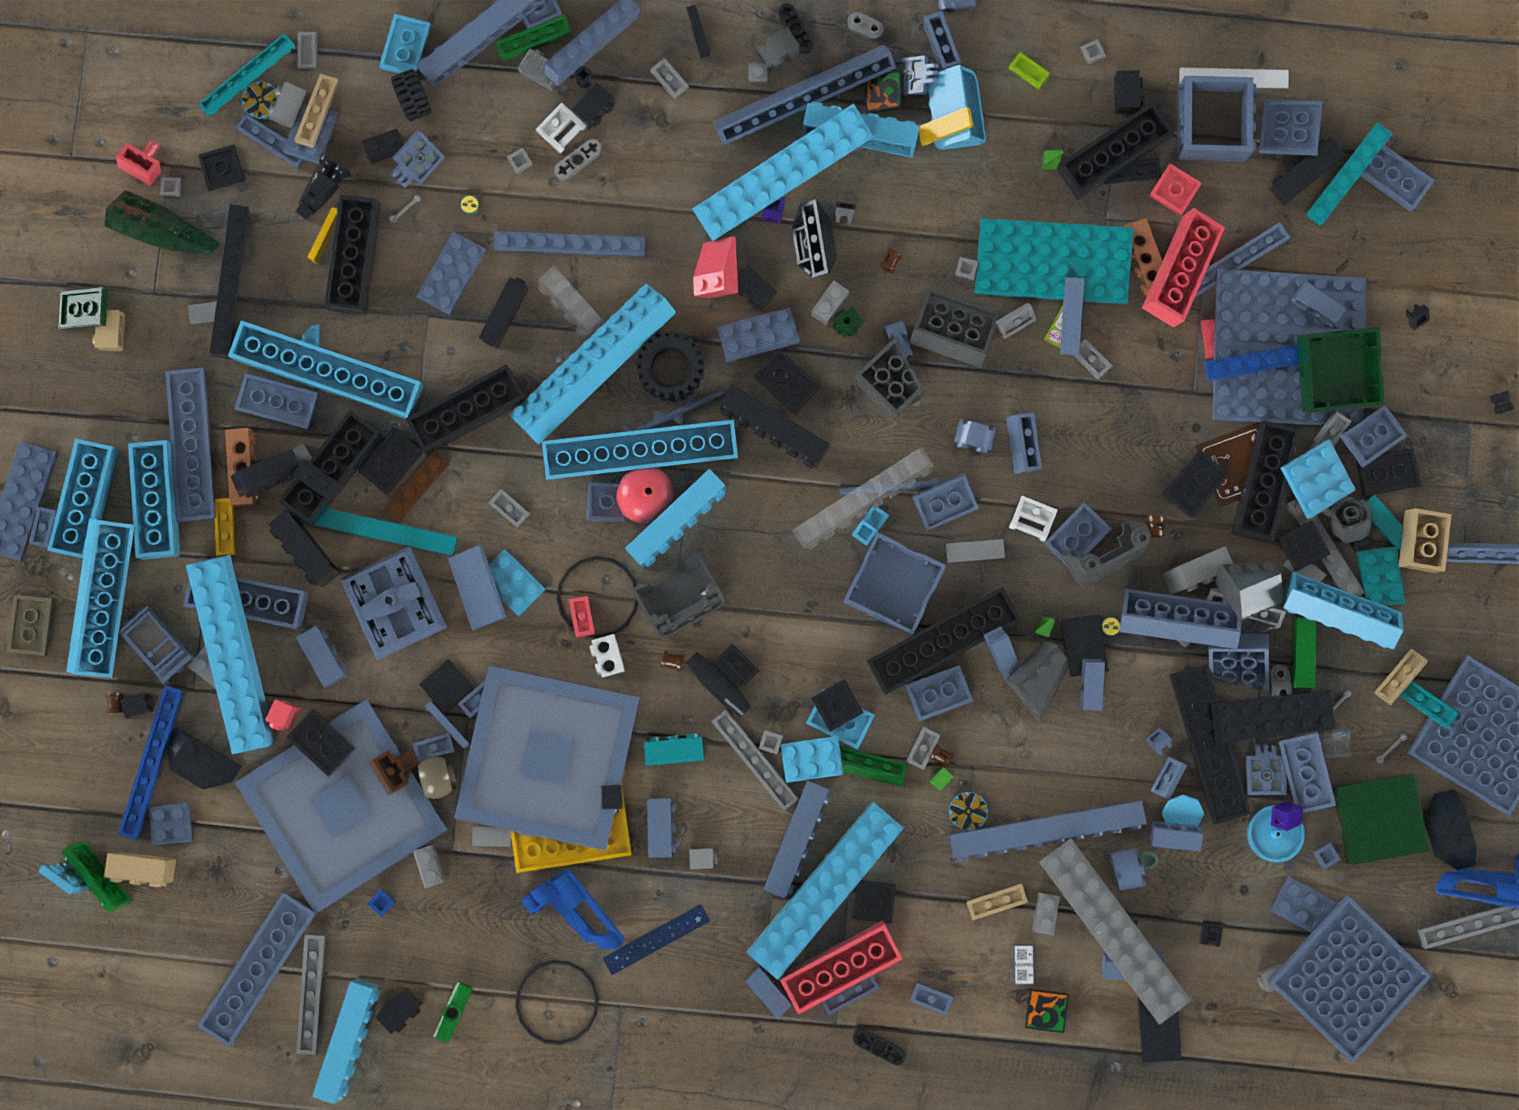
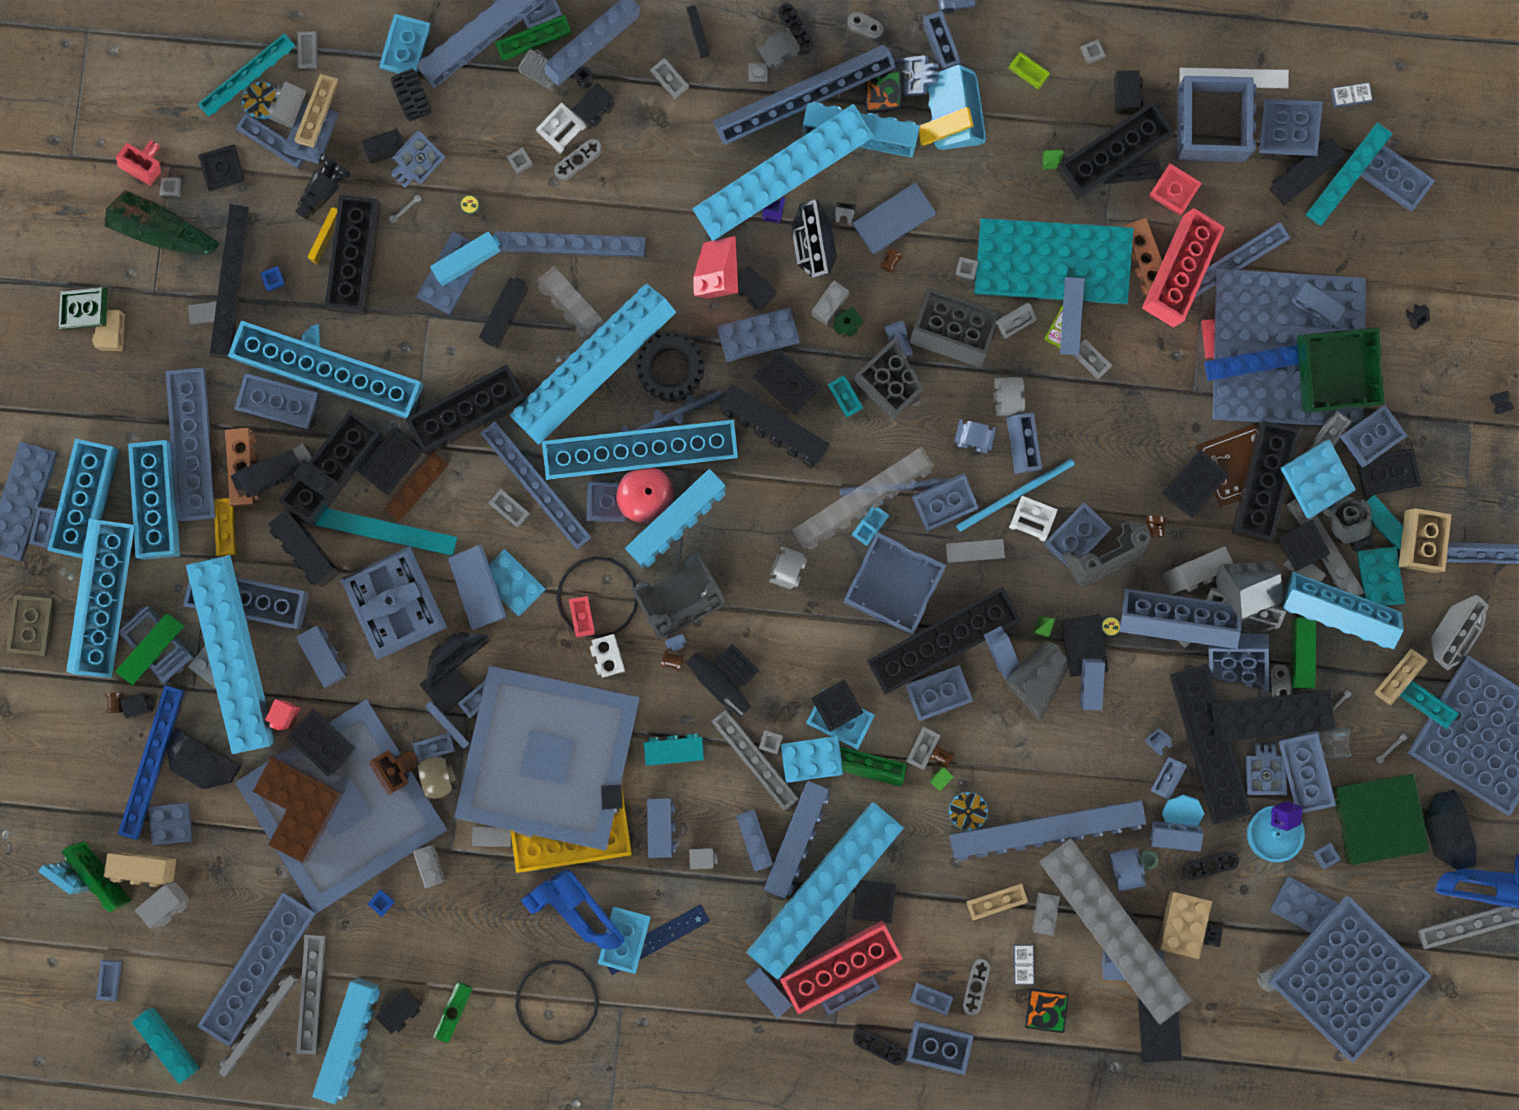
(109, 980): none -> sand blue tile
(150, 648): none -> green slope
(162, 905): none -> light grey brick
(165, 1045): none -> teal brick
(253, 1031): none -> light grey plate
(272, 278): none -> blue plate
(307, 805): none -> reddish brown piece
(453, 654): none -> black wedge
(466, 258): none -> medium azure brick
(536, 485): none -> sand blue plate
(634, 929): none -> medium azure plate
(676, 643): none -> sand blue plate
(754, 840): none -> sand blue brick
(787, 567): none -> light grey brick
(845, 396): none -> teal plate
(894, 218): none -> sand blue tile
(939, 1047): none -> sand blue brick
(984, 973): none -> light grey beam
(1009, 396): none -> light grey brick
(1014, 495): none -> medium azure piece
(1184, 924): none -> tan brick
(1195, 864): none -> black beam
(1351, 95): none -> tile
(1459, 631): none -> light grey wedge

